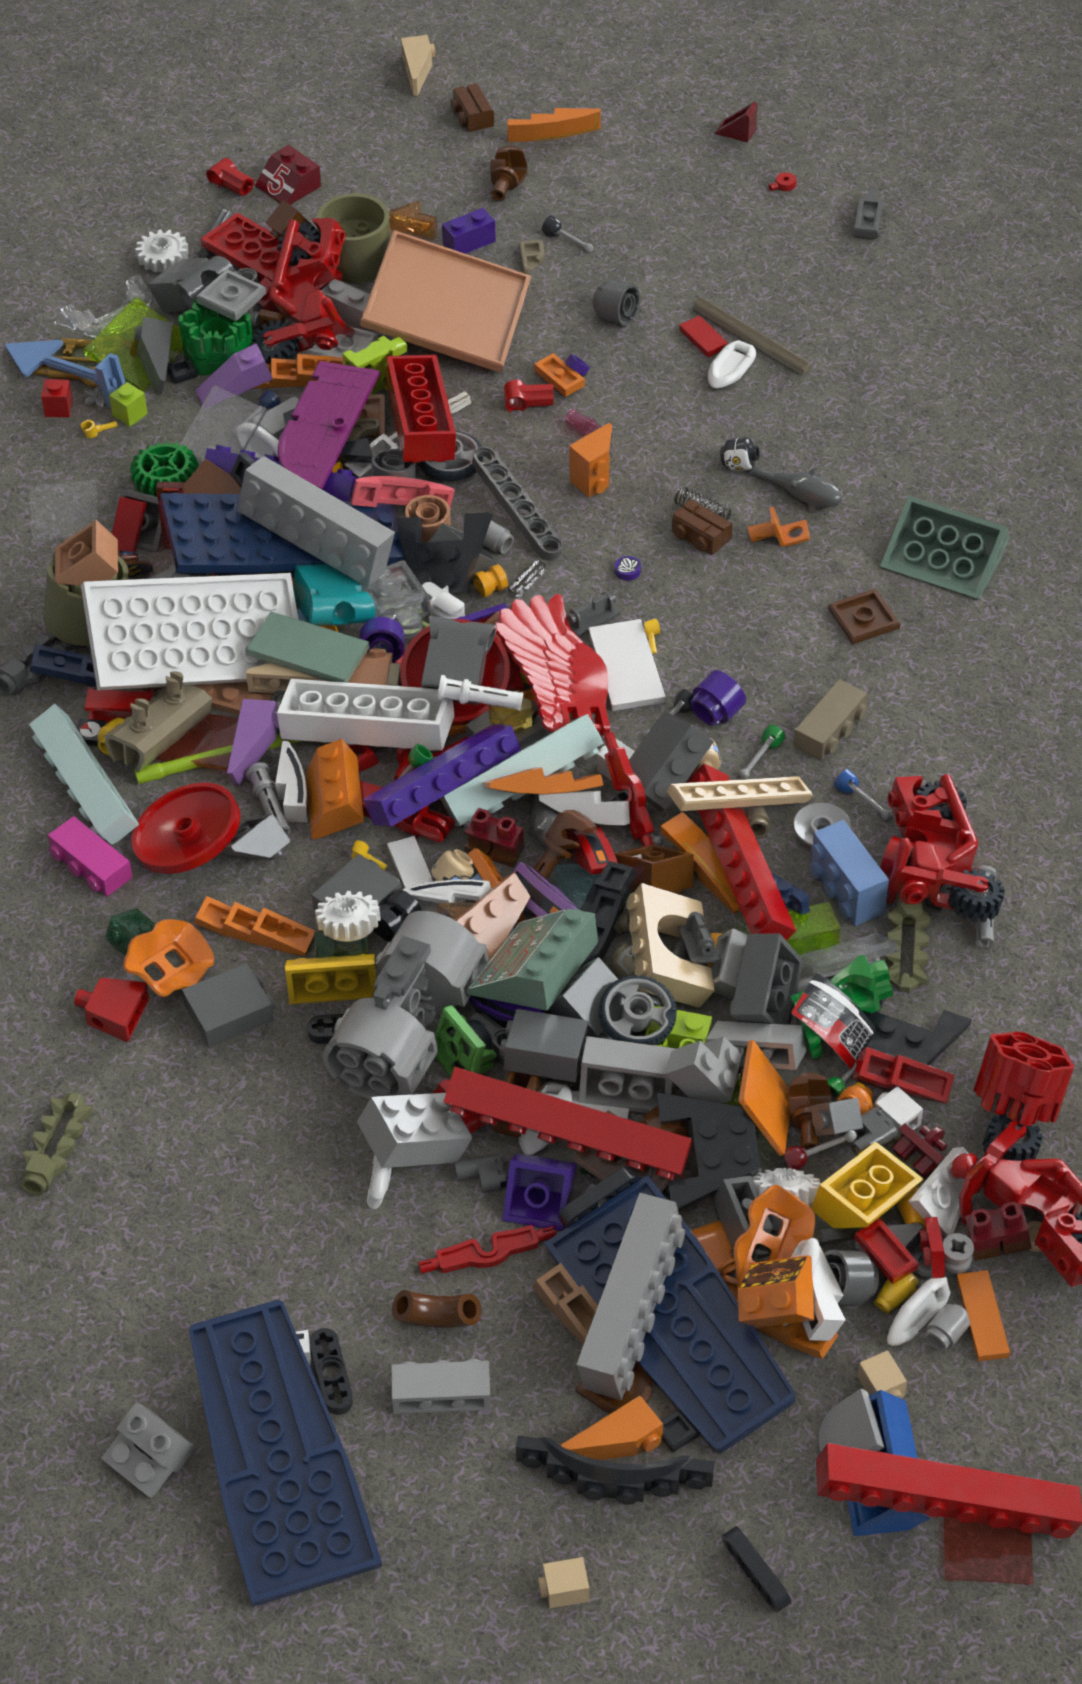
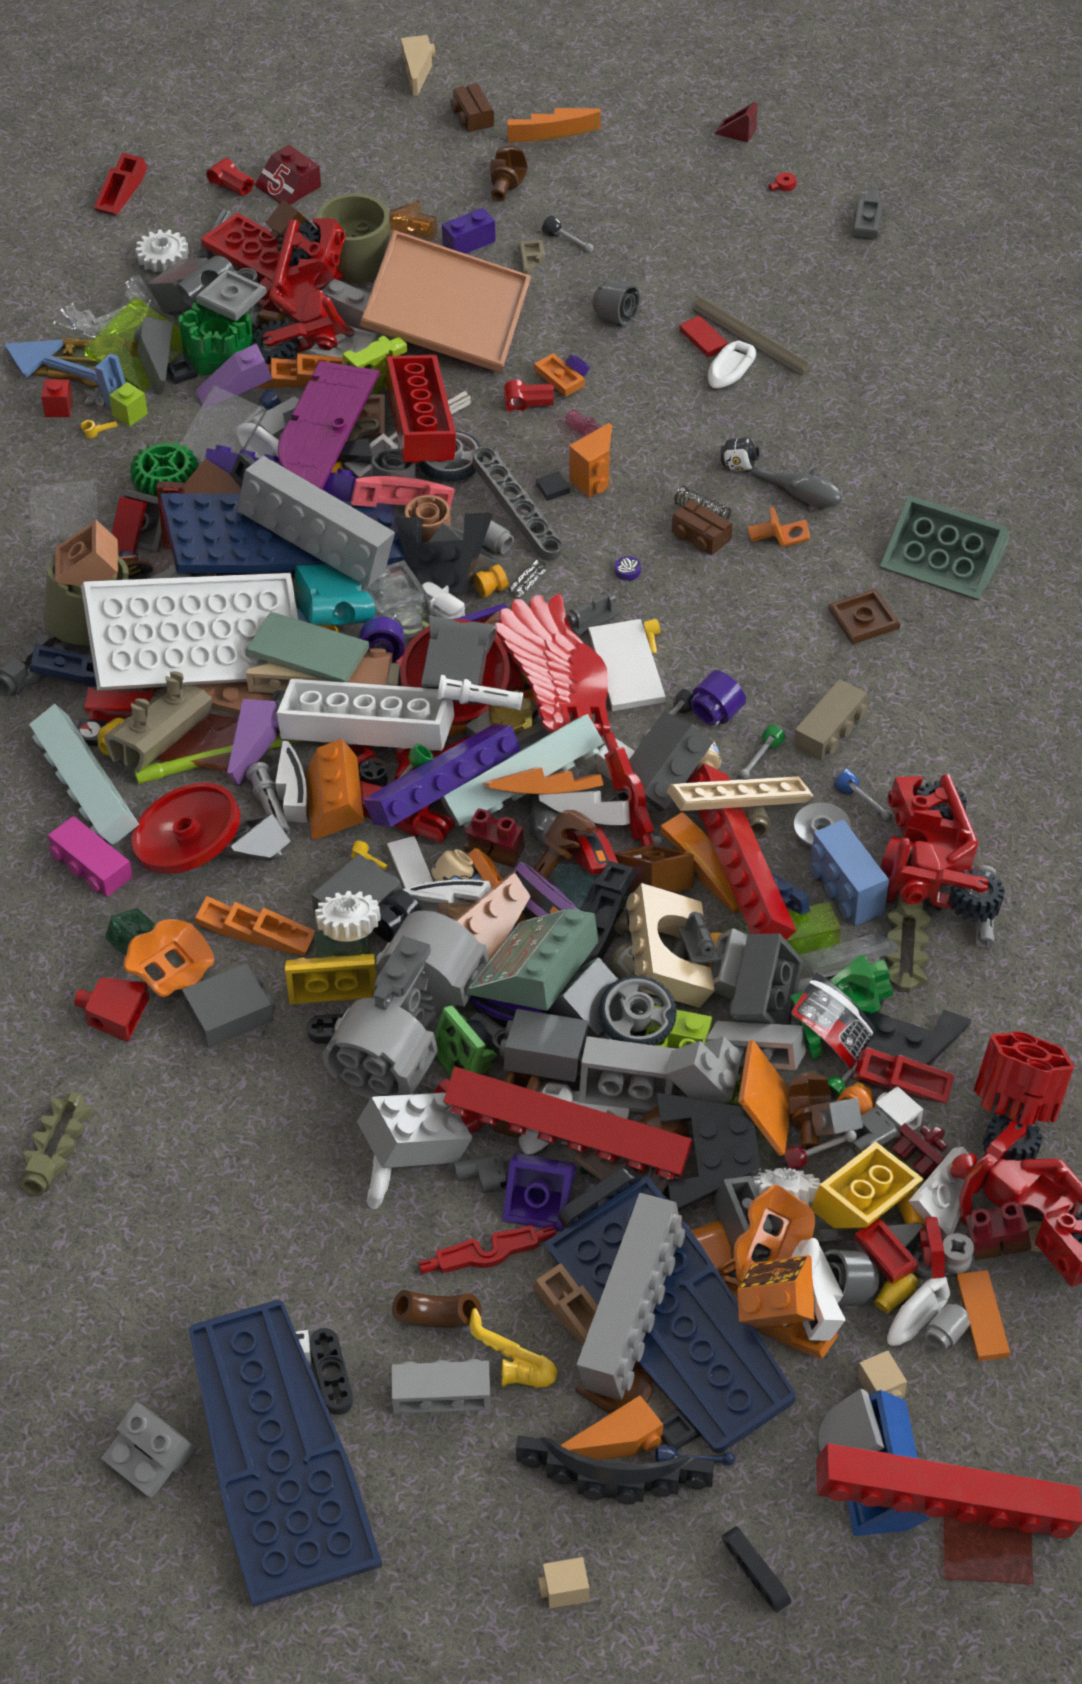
(121, 183): none -> red slope
(376, 768): none -> black wheel
(527, 1366): none -> yellow piece
(553, 486): none -> black tile
(666, 1452): none -> dark blue hinge

